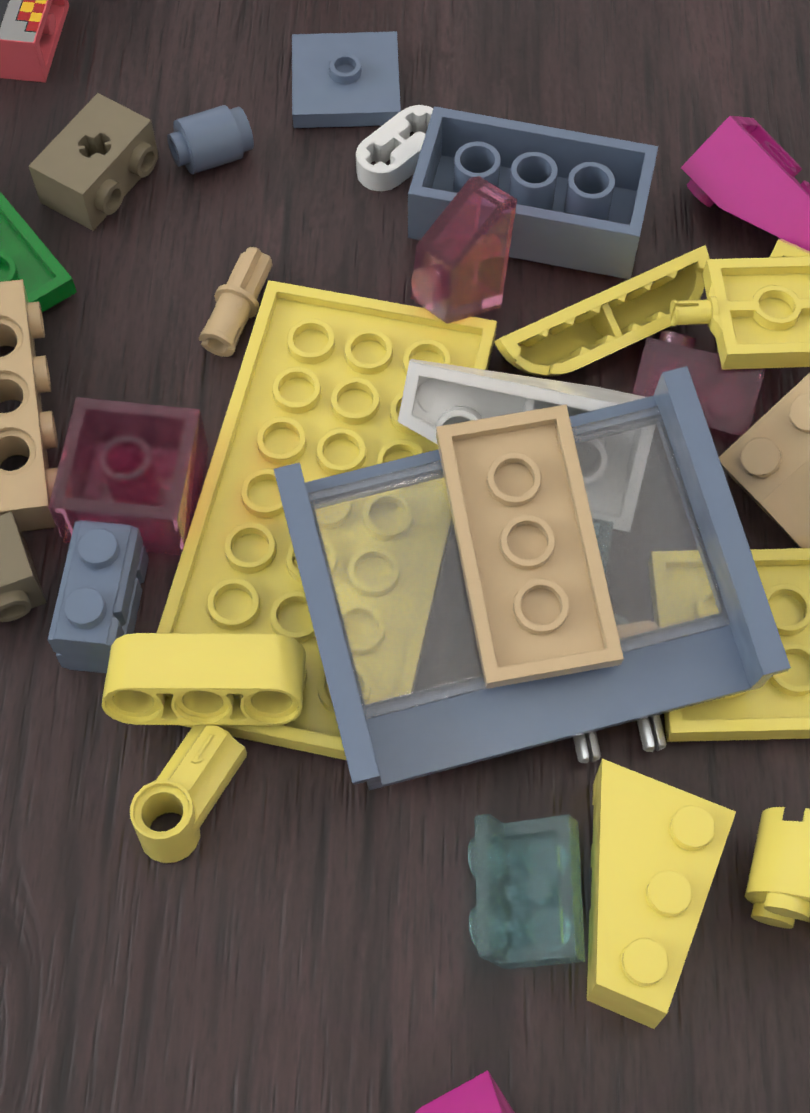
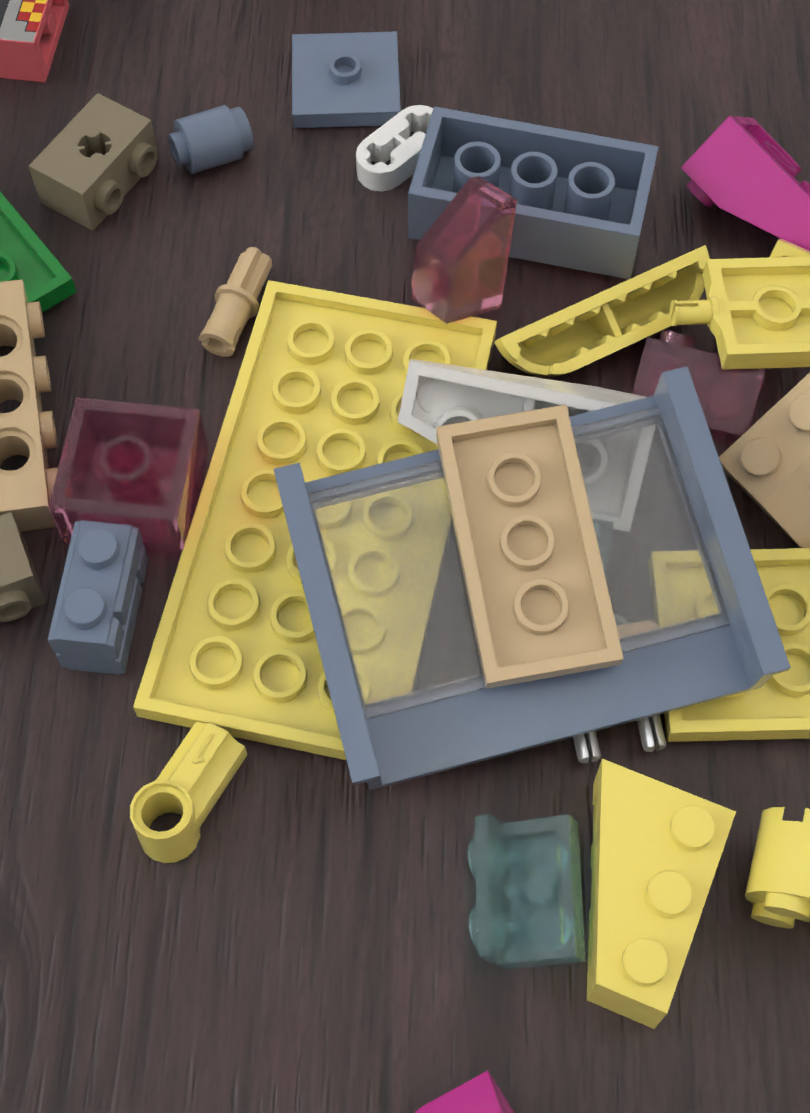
(204, 679): light yellow beam -> none

